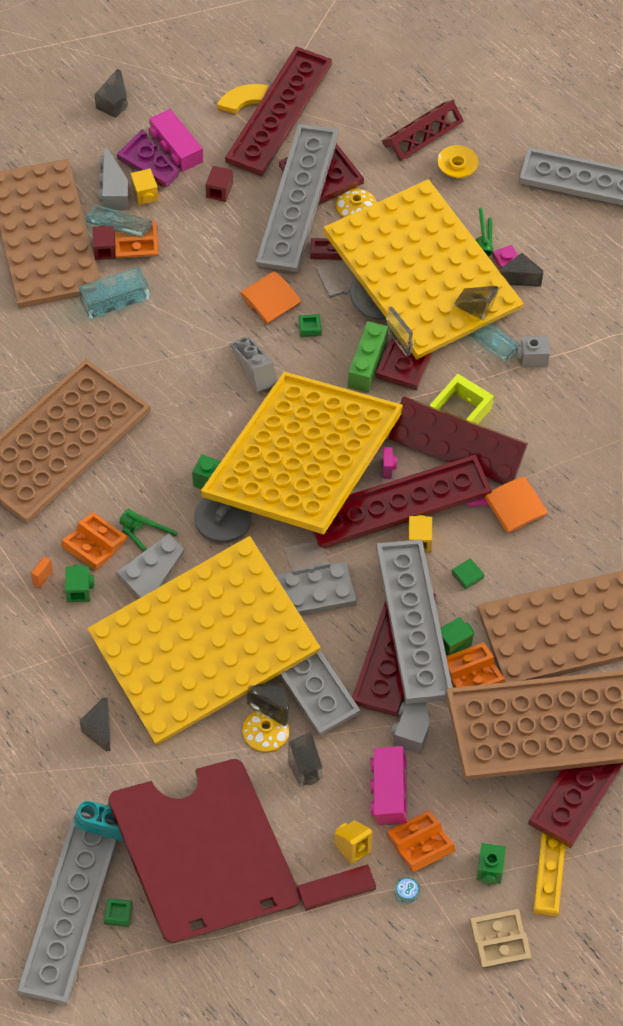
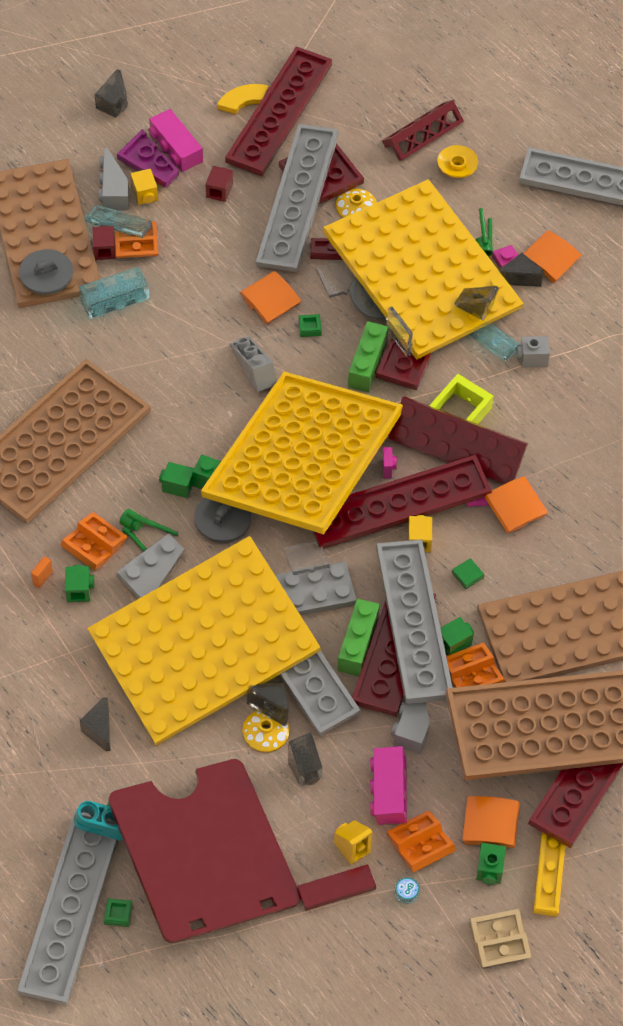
(46, 271): none -> dark grey shield
(176, 479): none -> green brick
(358, 637): none -> bright green brick
(491, 821): none -> orange slope
(552, 255): none -> orange slope

